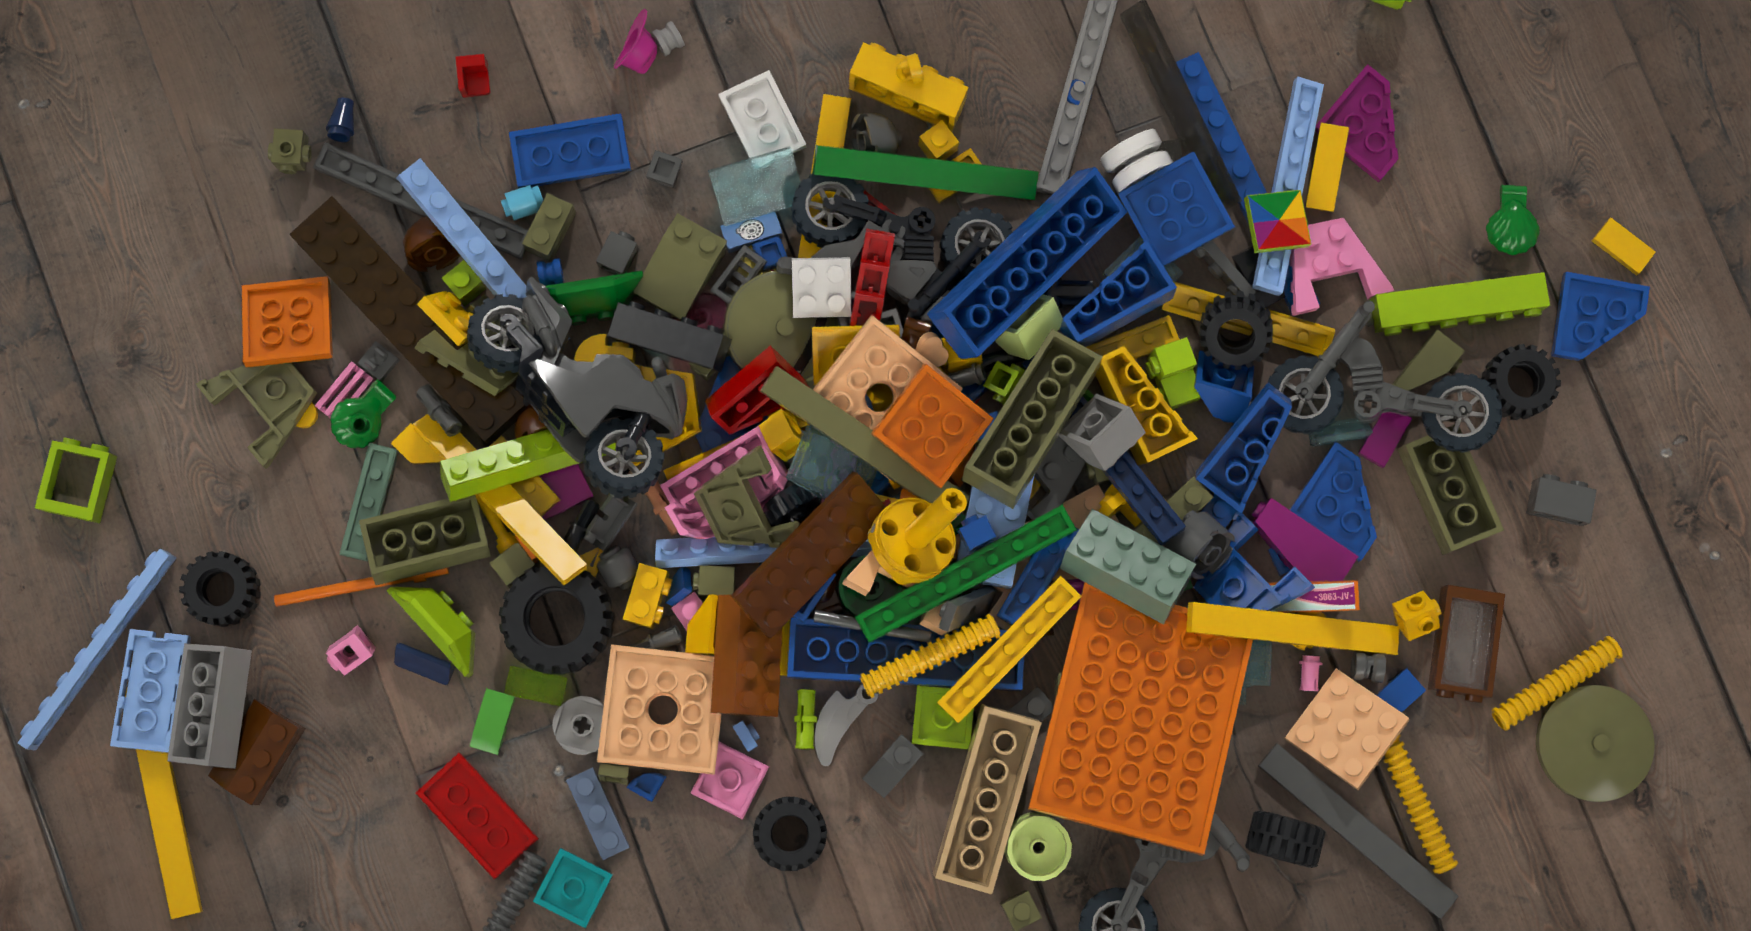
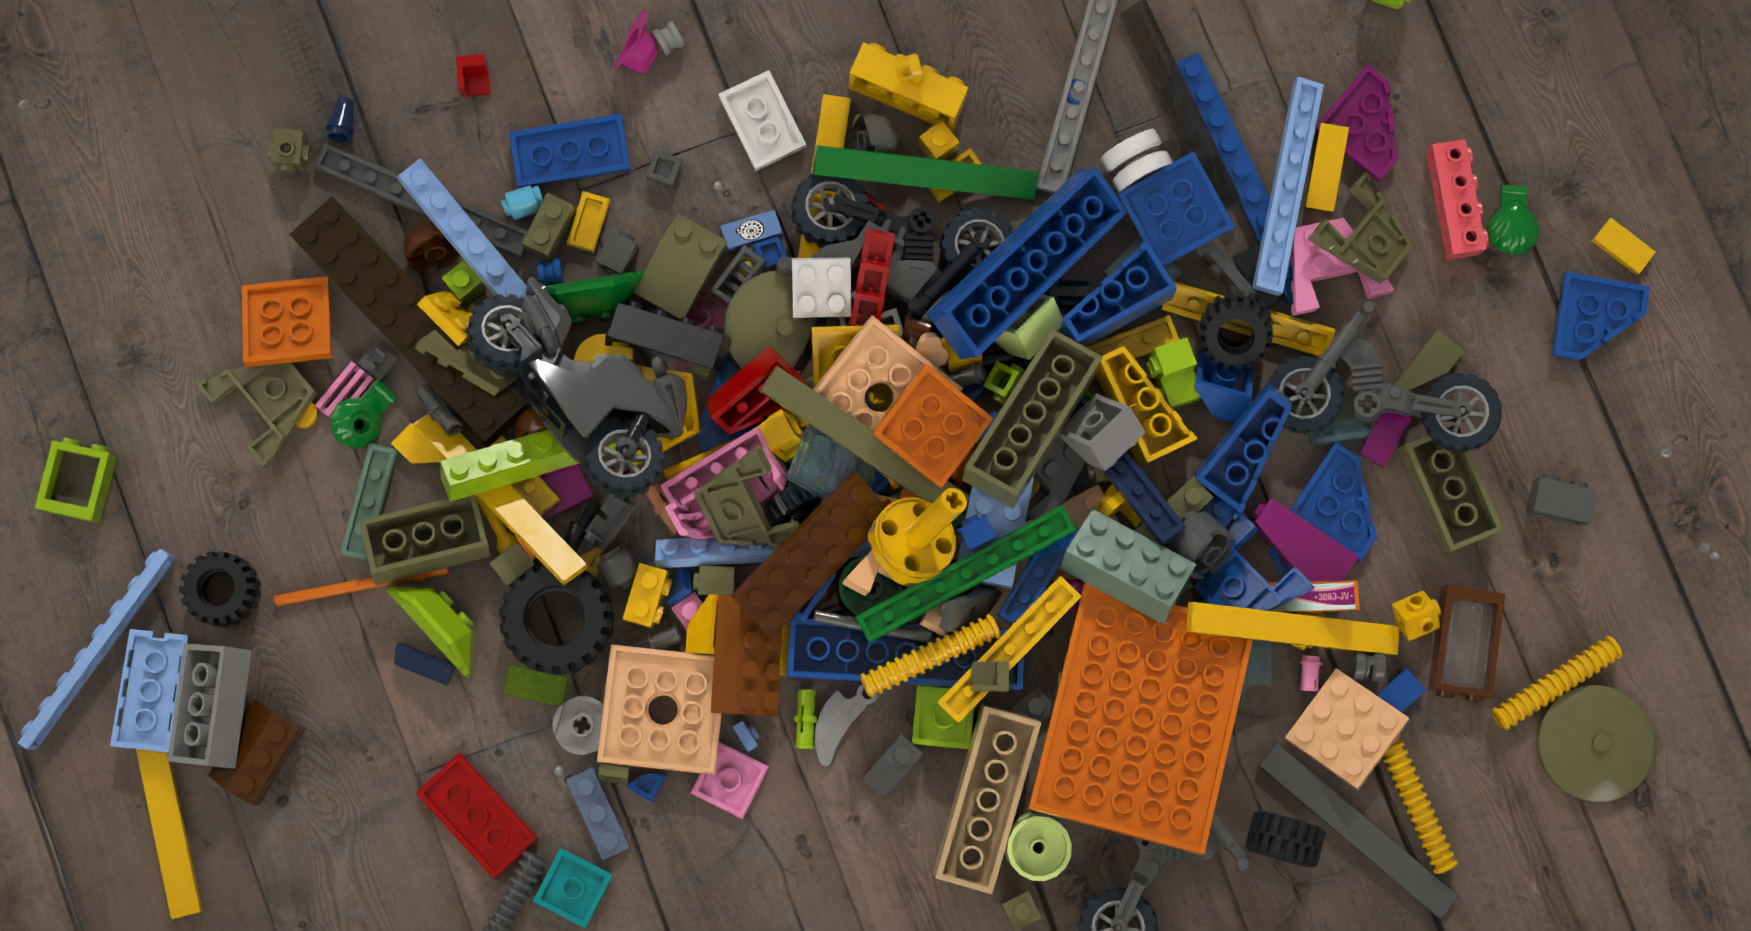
(345, 661): bright pink brick -> none
(492, 721): bright green slope -> none
(588, 222): none -> yellow tile
(755, 185): clear light blue plate -> none
(771, 852): black tyre -> none
(990, 676): none -> olive panel
(1277, 221): tile -> none
(1374, 244): none -> olive wing
(1456, 199): none -> coral brick
(1459, 303): lime brick -> none
(1537, 367): black tyre -> none

